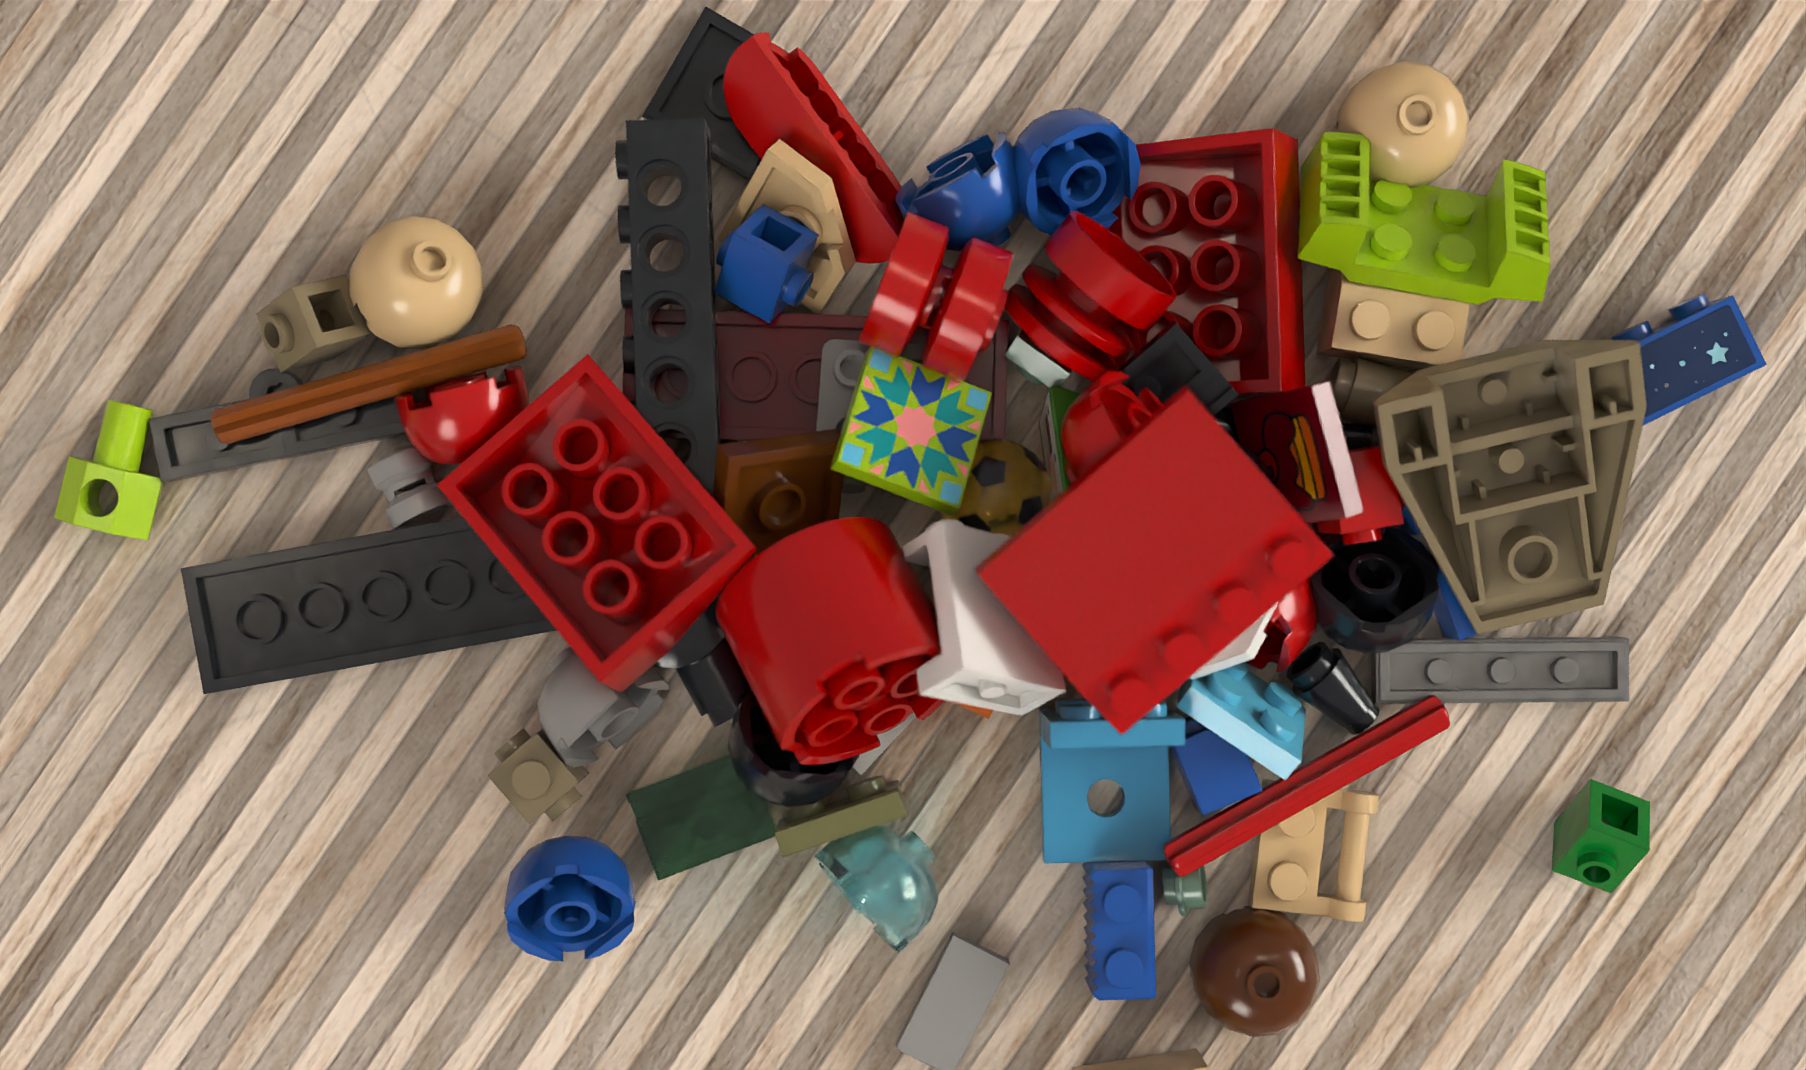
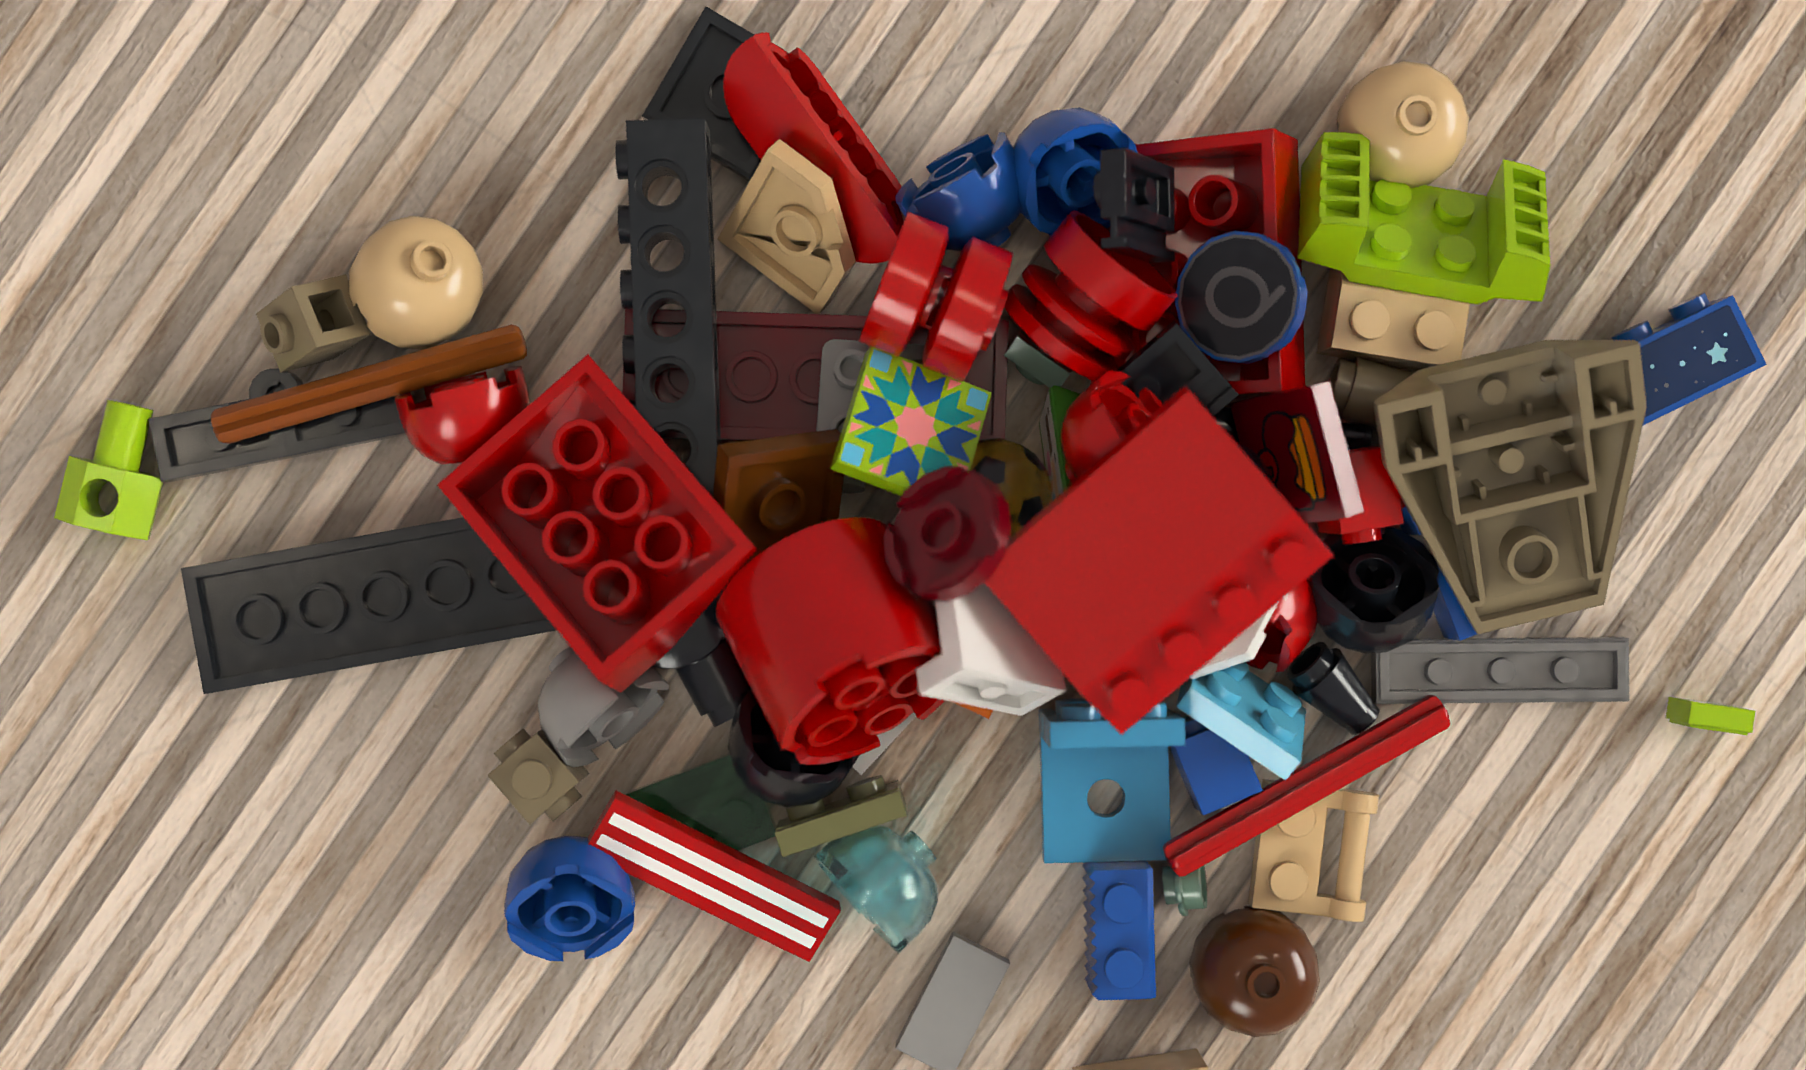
(400, 474): light grey wheel -> none
(714, 876): none -> red tile
(766, 264): blue brick -> none
(947, 534): none -> dark red tile
(1138, 202): none -> black plate
(1241, 297): none -> black tile
(1601, 836): green brick -> none
(1710, 716): none -> lime tile

